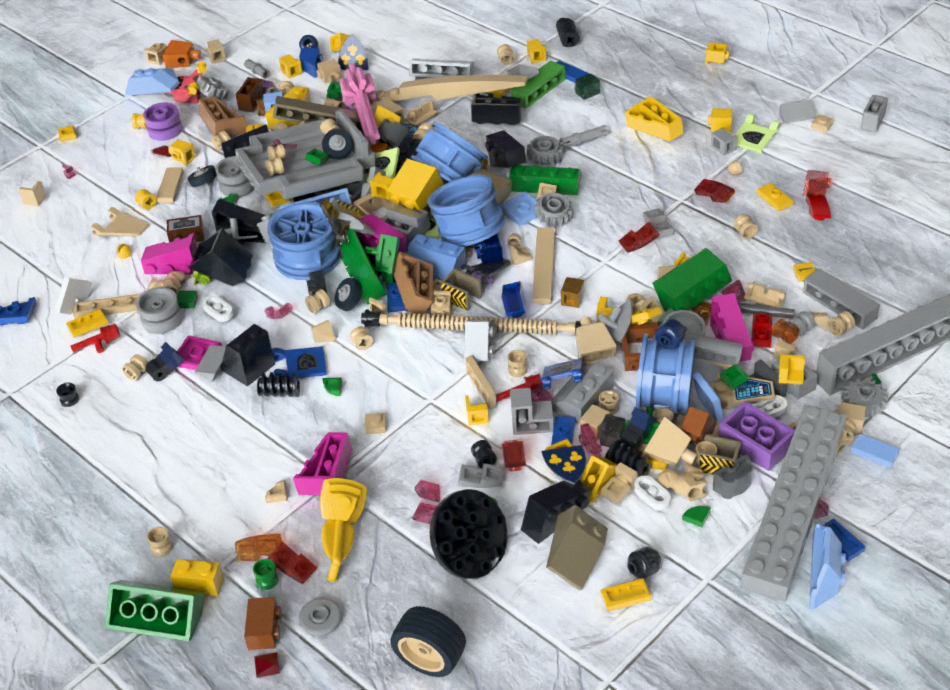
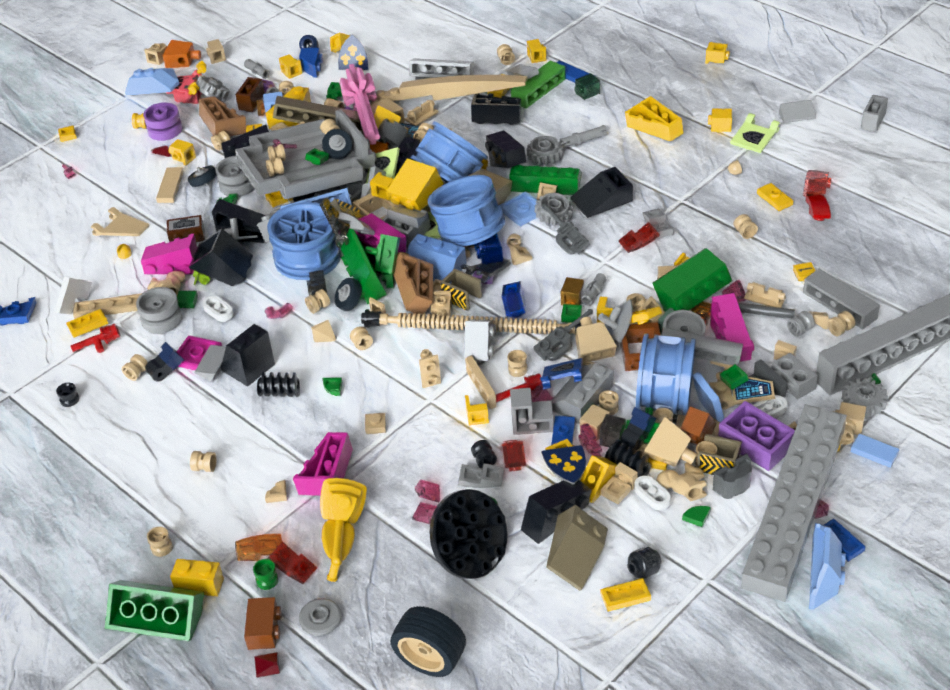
(34, 195): tan panel -> none
(145, 199): yellow wheel -> none
(203, 461): none -> tan wheel
(303, 361): blue flag -> none
(329, 71): tan brick -> none
(394, 298): blue plate -> none
(429, 369): none -> tan hinge
(543, 266): tan tile -> none
(554, 339): none -> dark grey piece
(567, 32): black piece -> none
(568, 231): none -> dark grey piece
(571, 312): none -> green plate
(593, 289): none -> light grey pin
(603, 193): none -> black slope
(670, 334): dark blue head -> none
(717, 191): clear red slope -> none
(723, 141): light grey brick -> none
(762, 330): red slope -> none
(785, 331): clear orange wheel -> none
(791, 369): yellow panel -> none
(822, 123): tan plate -> none

